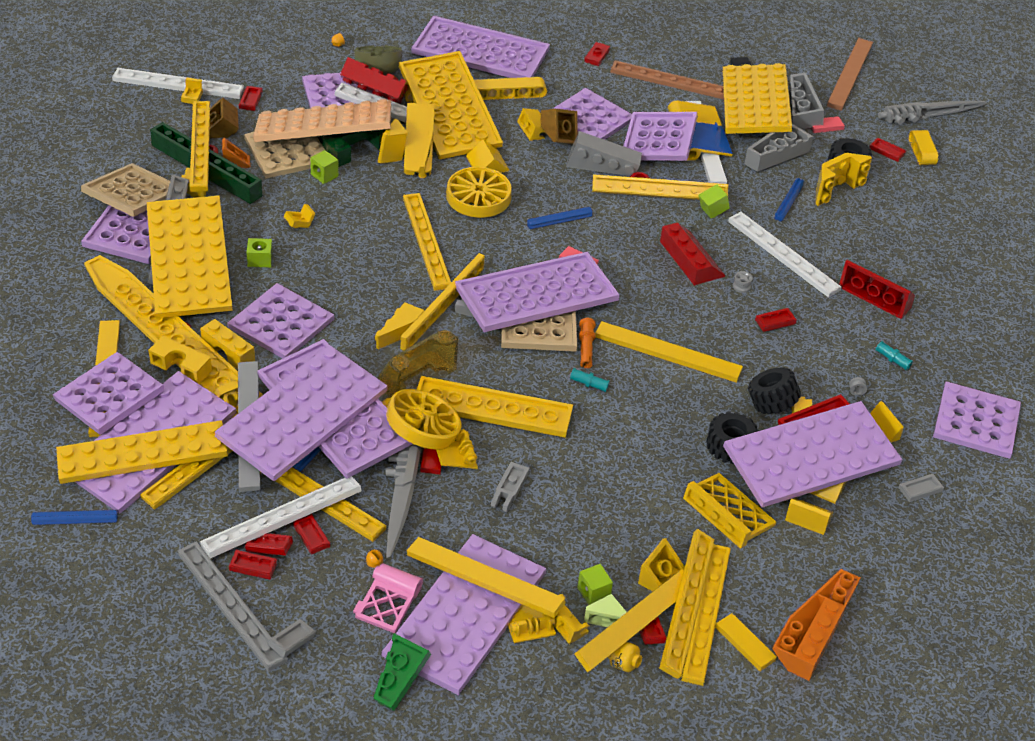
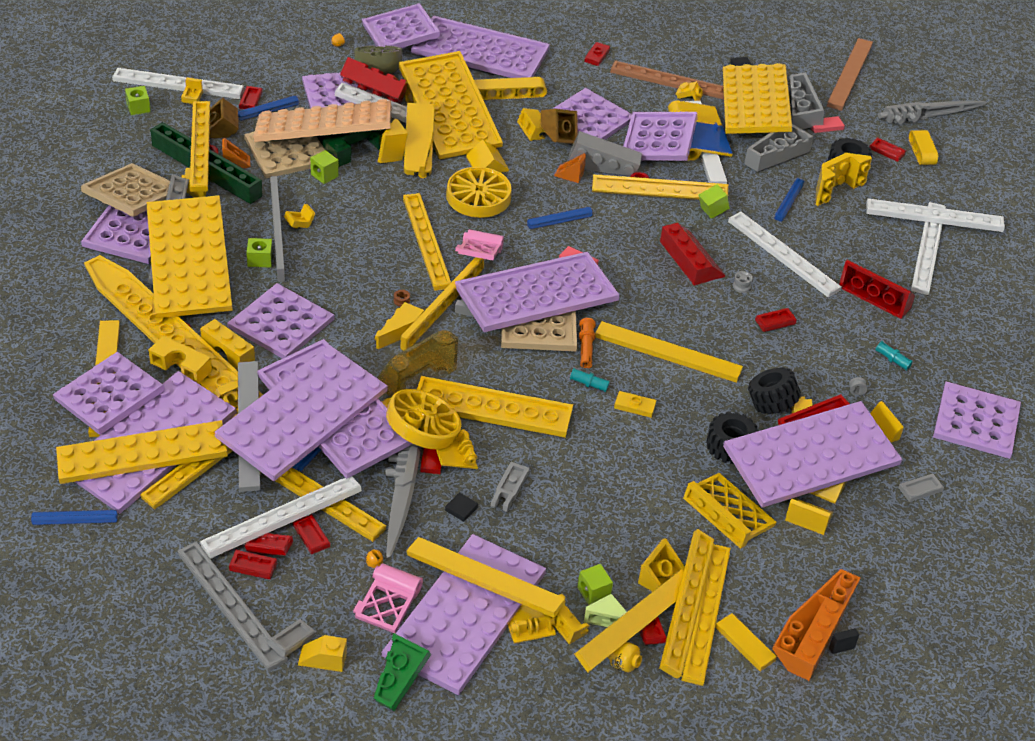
(137, 100): none -> lime piece
(272, 106): none -> blue axle
(277, 229): none -> light grey tile
(324, 653): none -> yellow slope
(401, 27): none -> lavender piece
(401, 294): none -> dark orange bush
(461, 506): none -> black piece
(480, 244): none -> bright pink piece
(572, 169): none -> orange slope
(635, 404): none -> yellow plate
(690, 89): none -> yellow bracket
(844, 641): none -> black piece
(927, 255): none -> white tile
(935, 215): none -> white tile

